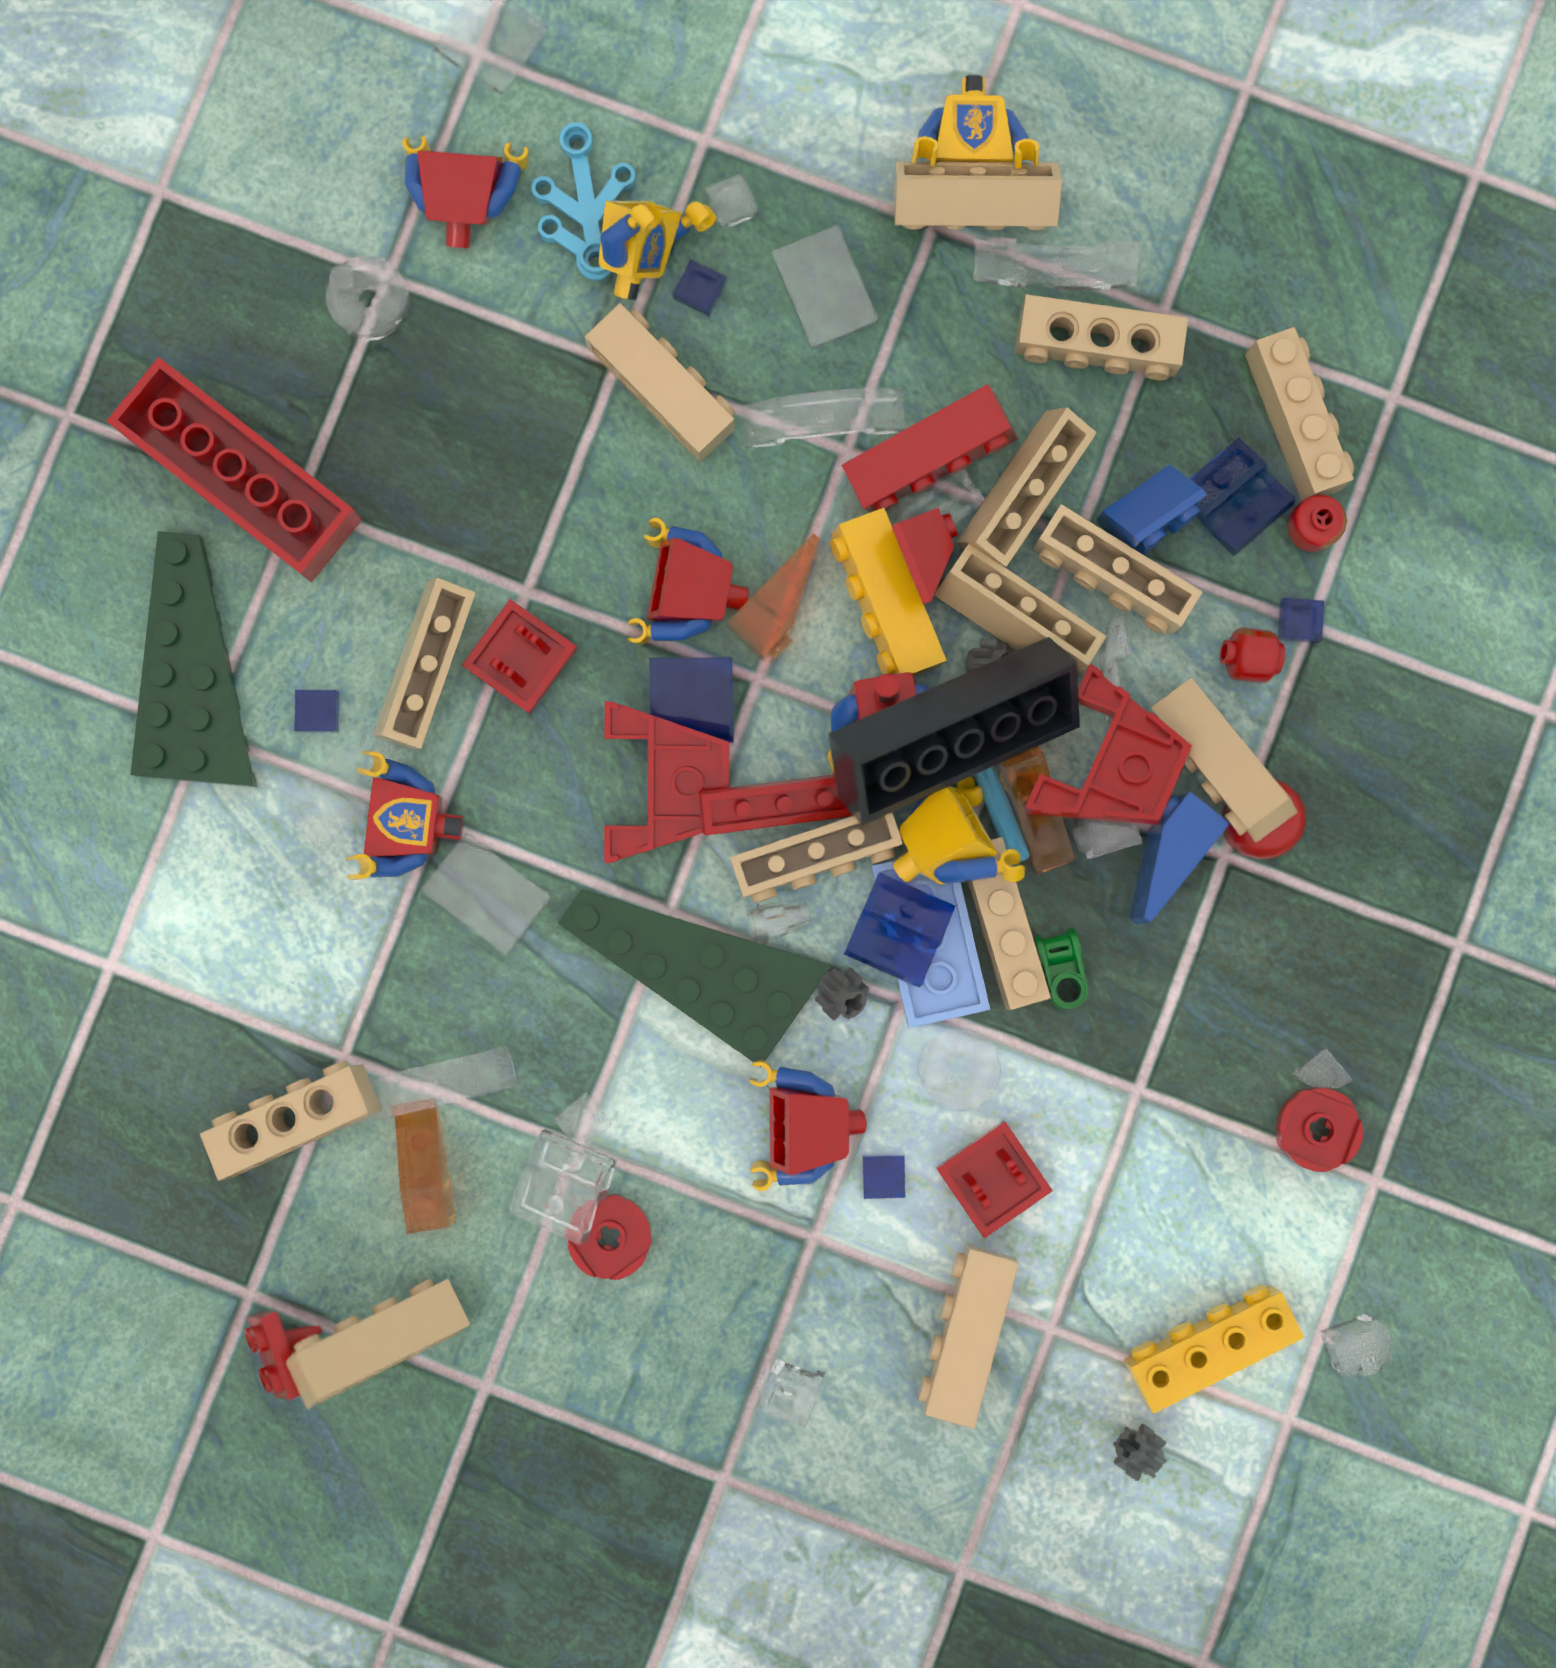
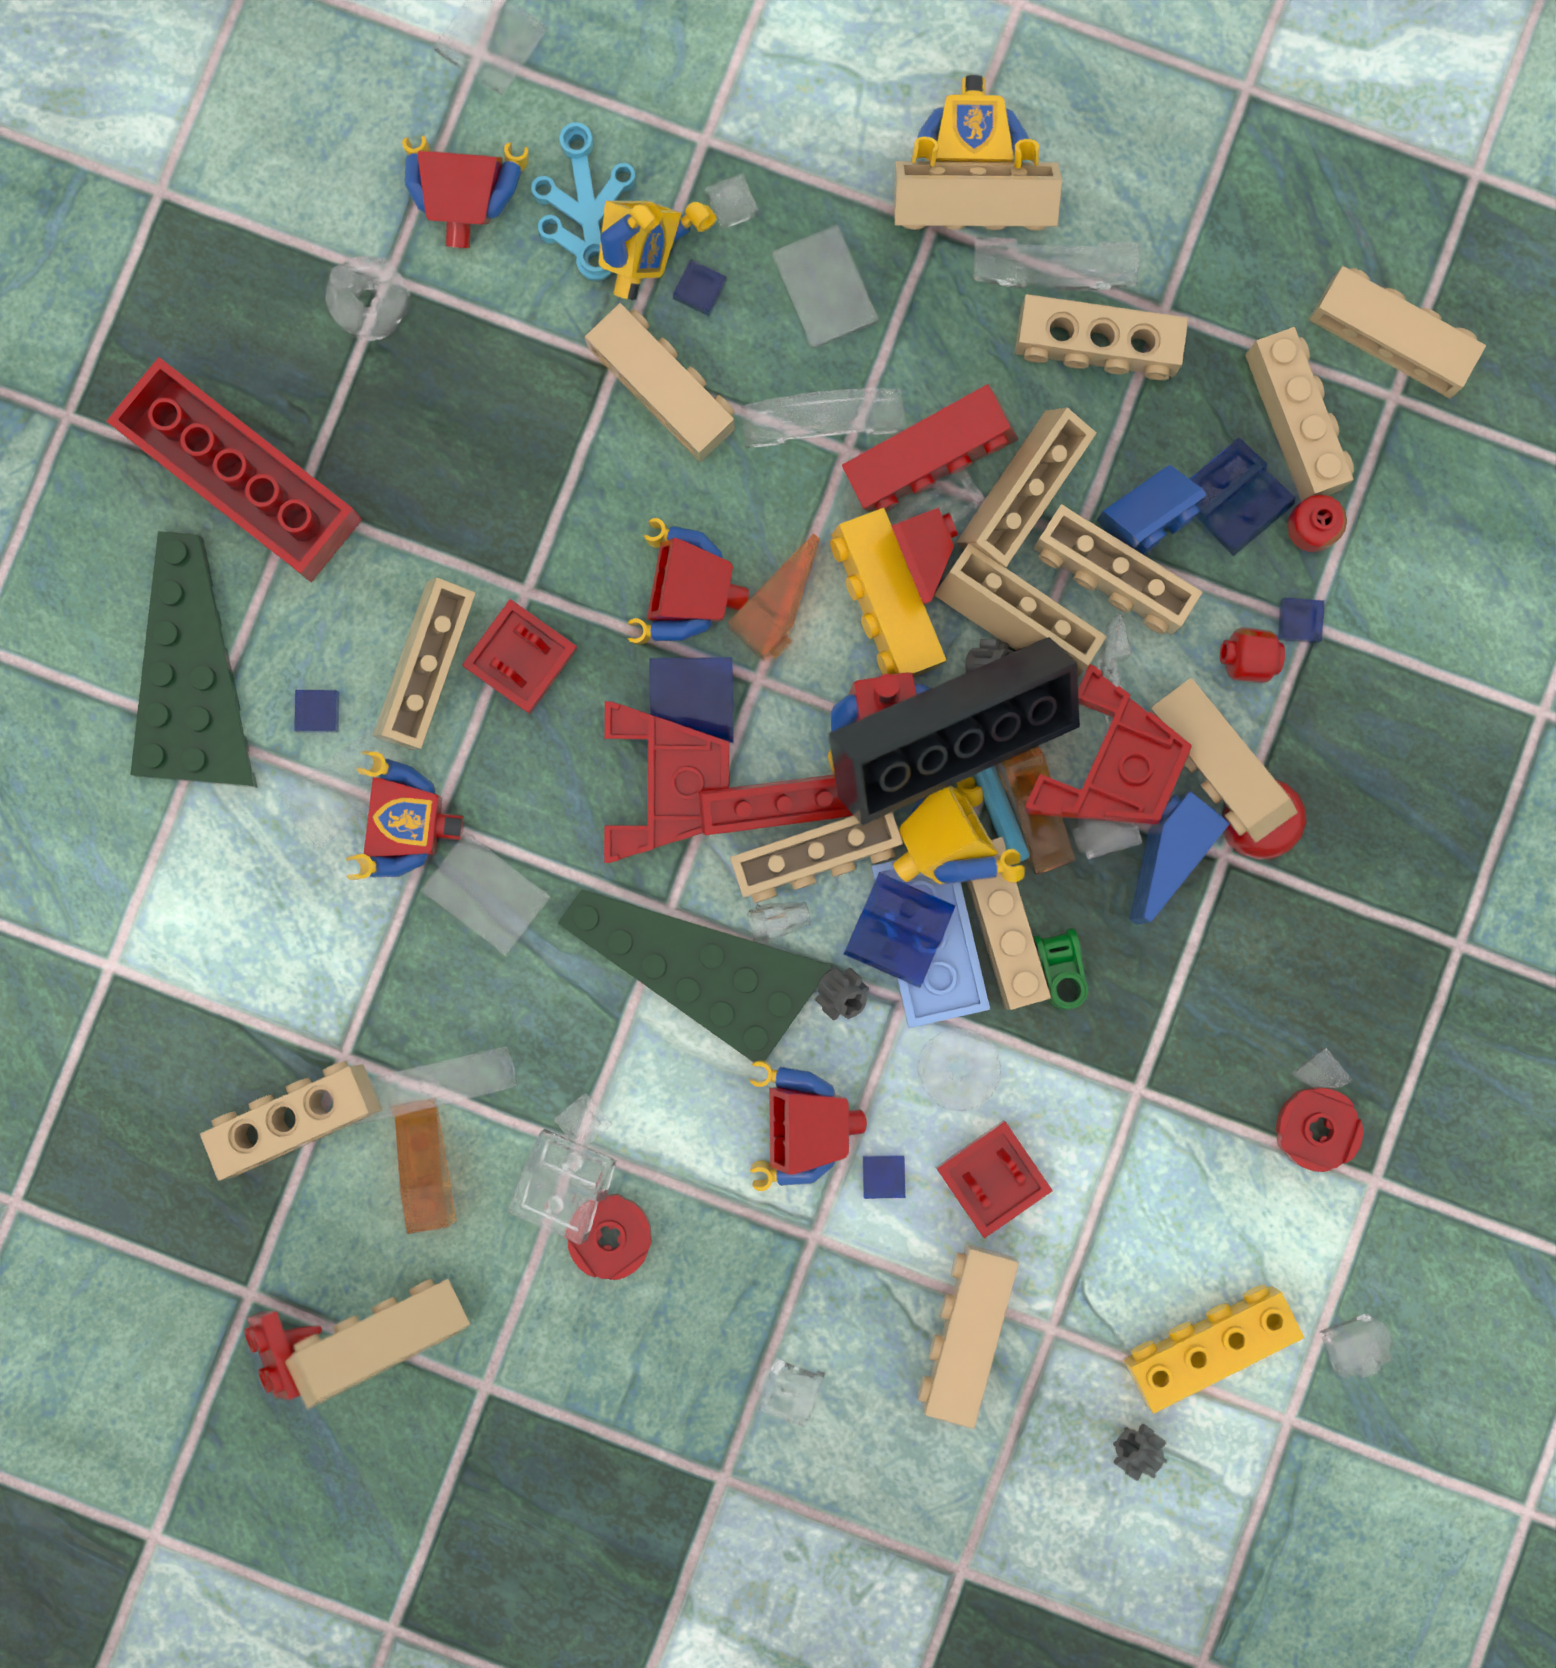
(1397, 331): none -> tan brick

